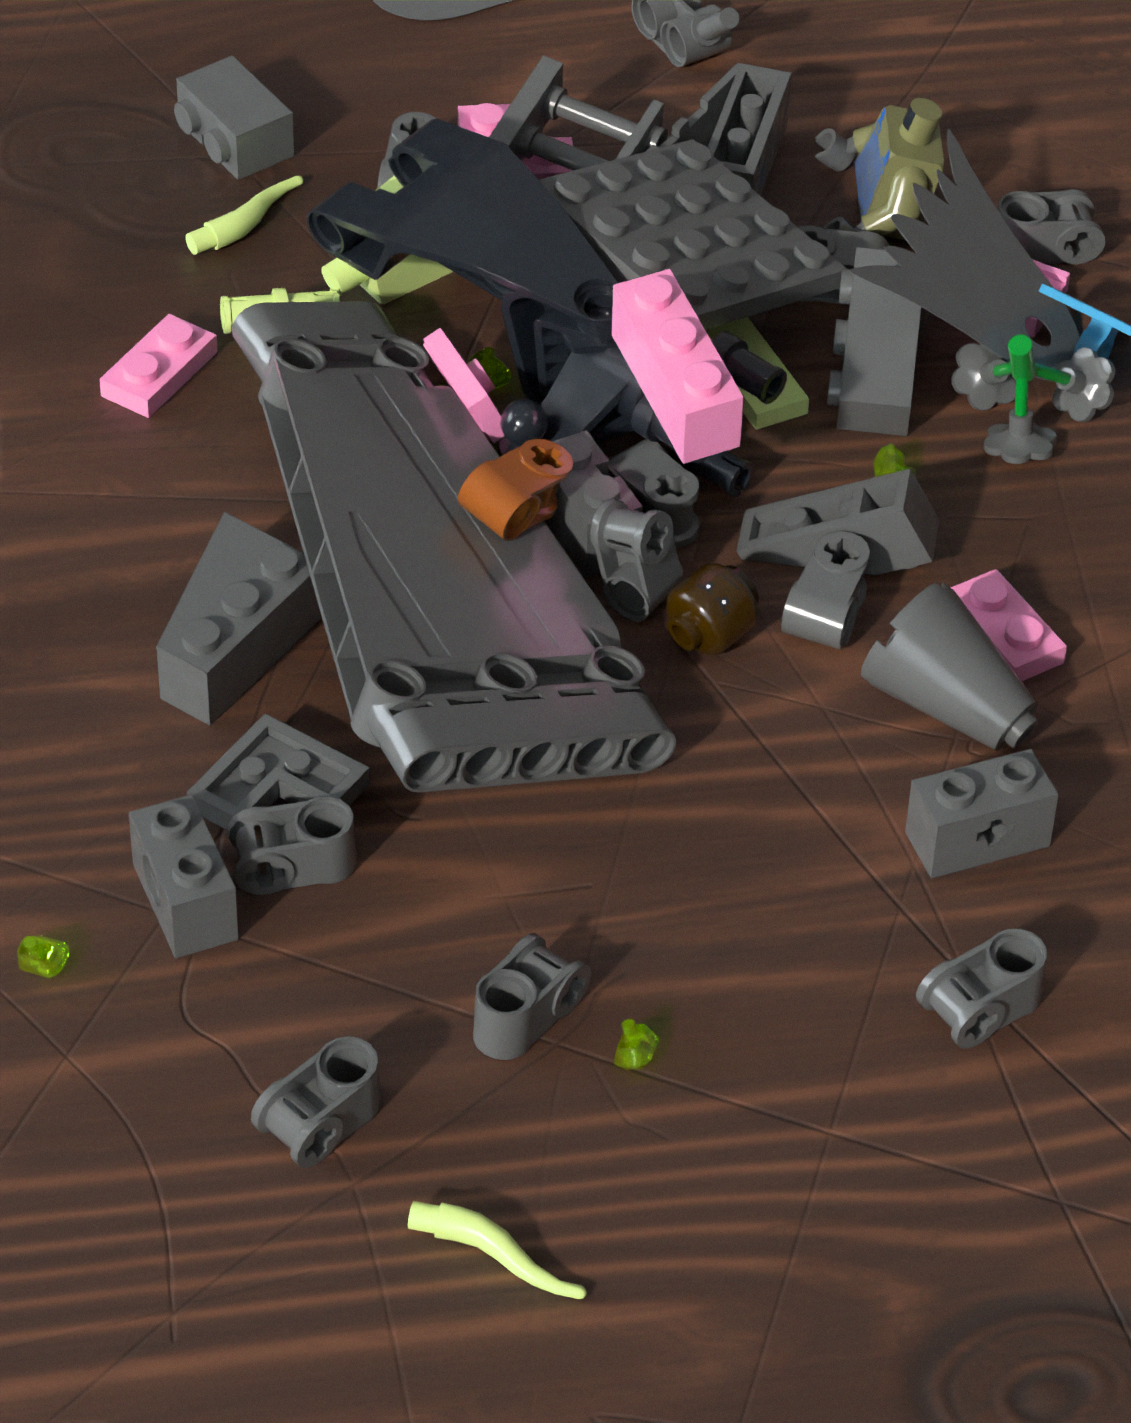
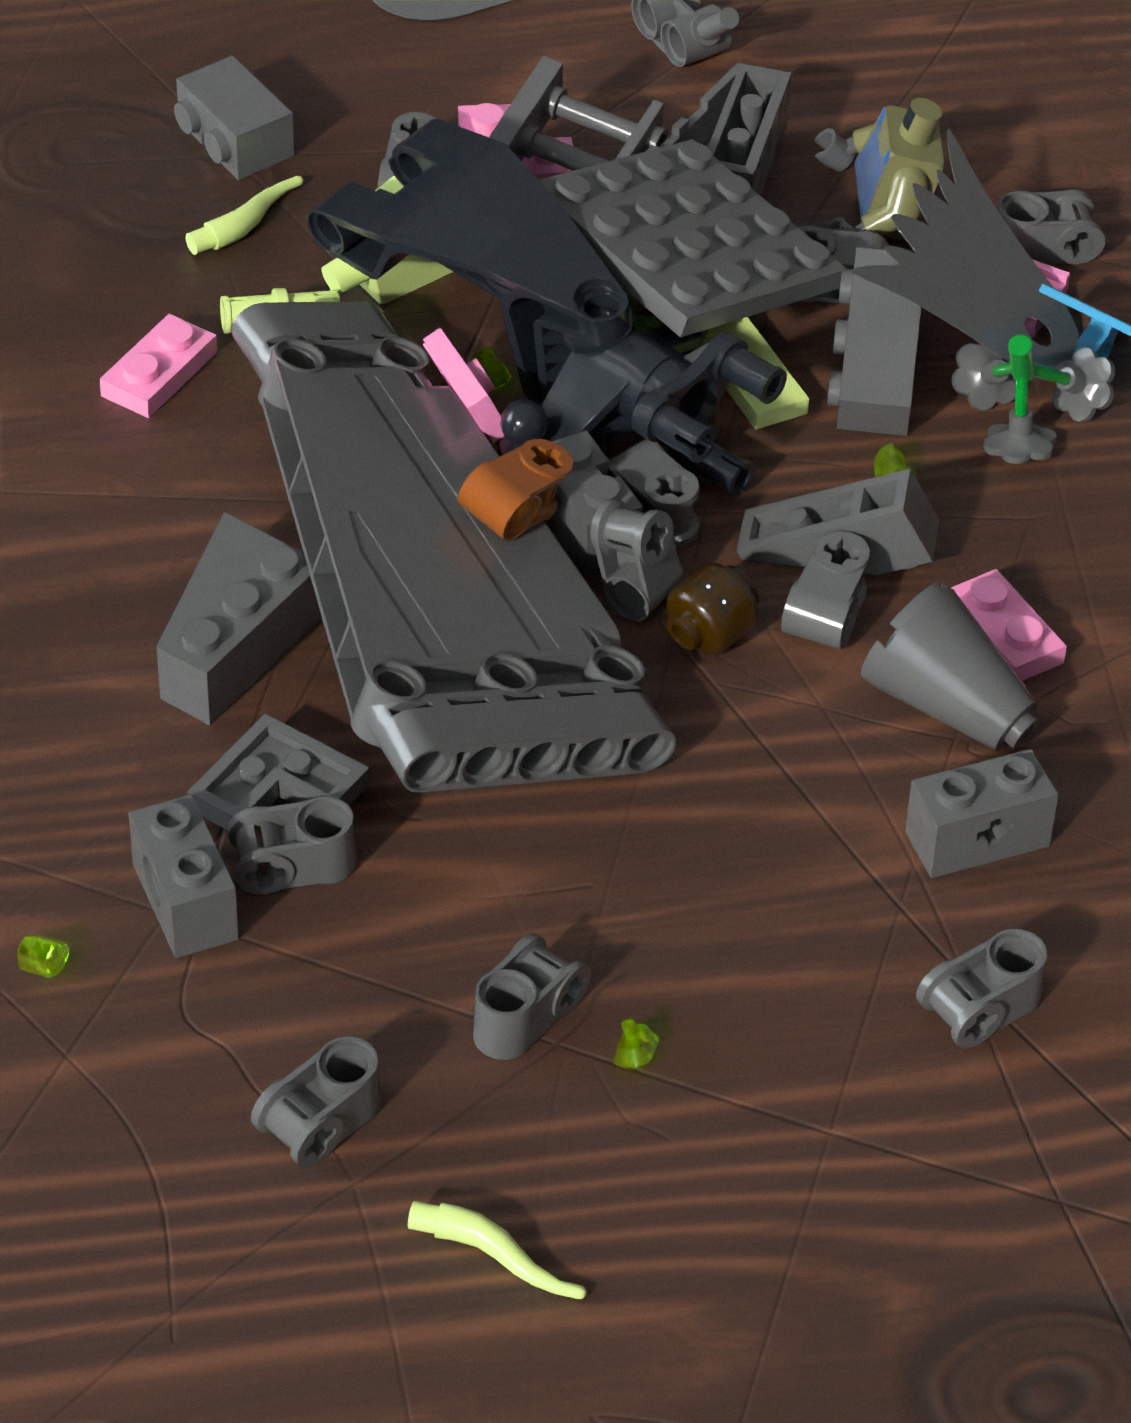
(677, 366): bright pink brick -> none

